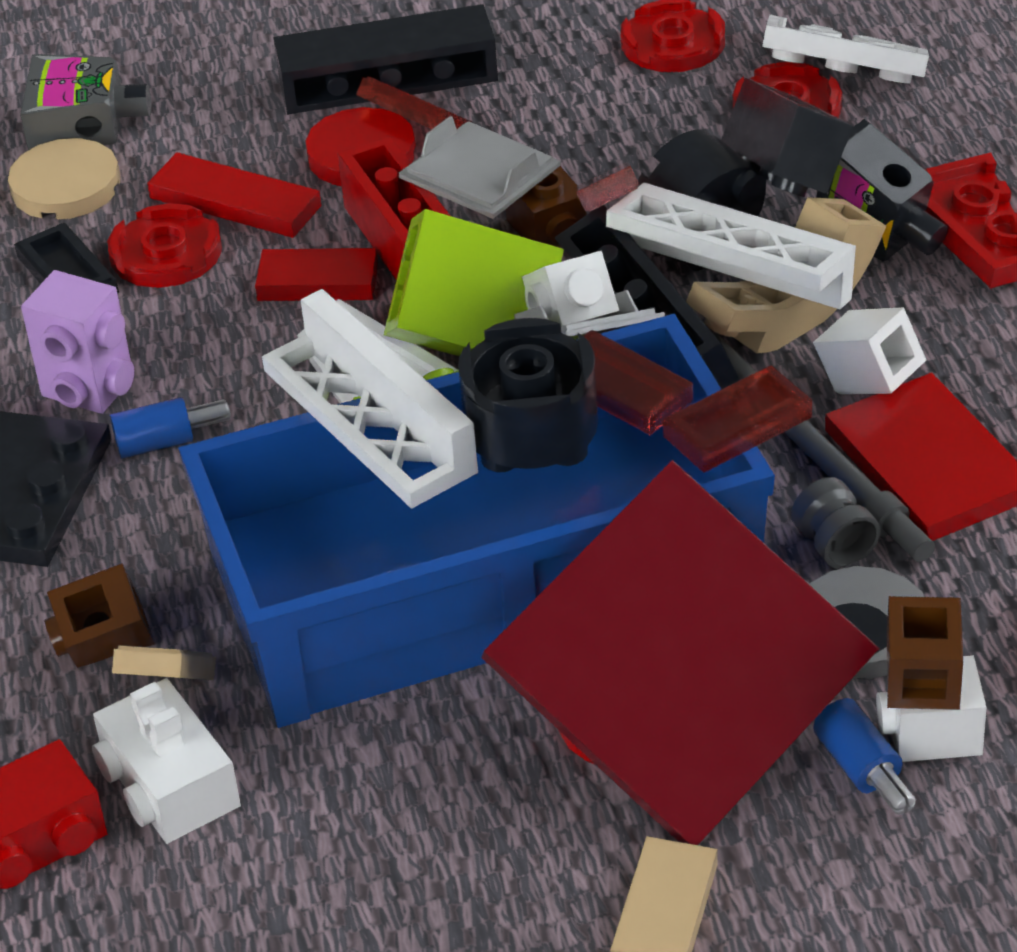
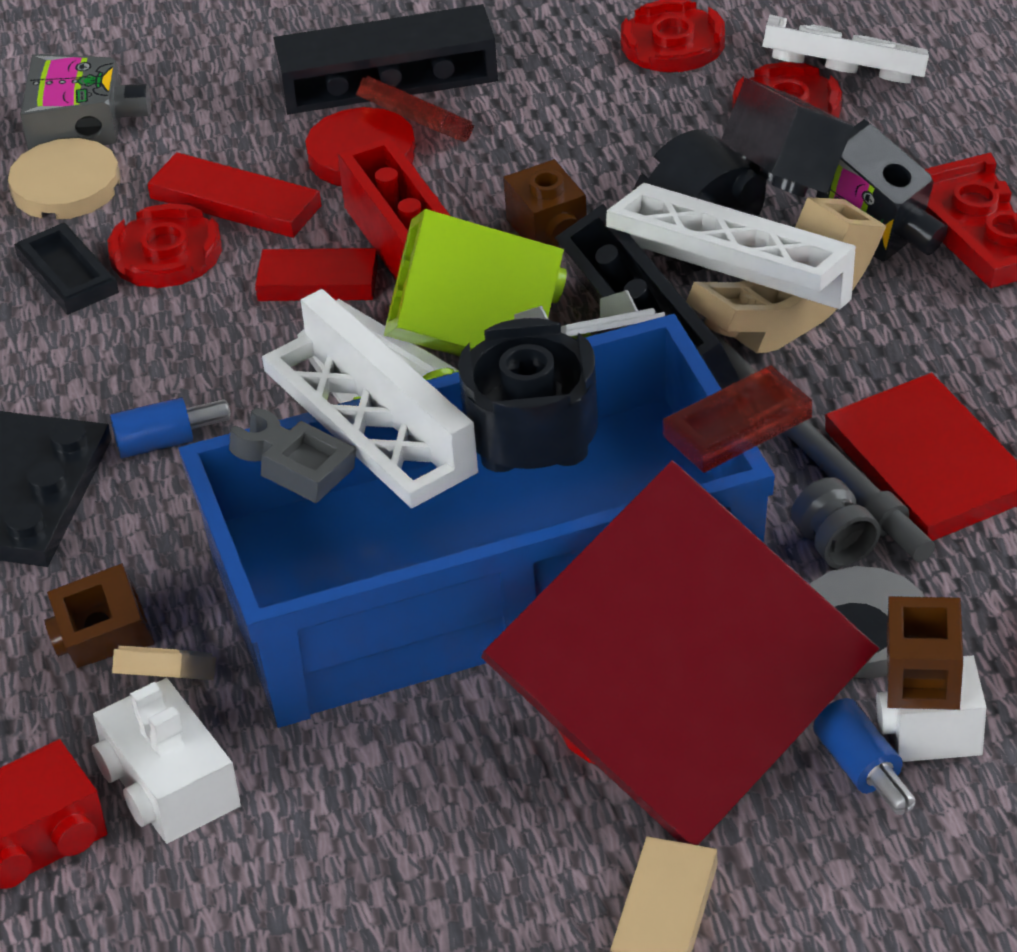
(78, 341): lavender brick -> none
(294, 458): none -> dark grey plate
(477, 167): light grey piece -> none
(572, 289): white brick -> none
(607, 187): clear red tile -> none
(636, 386): clear red tile -> none
(870, 351): white brick -> none

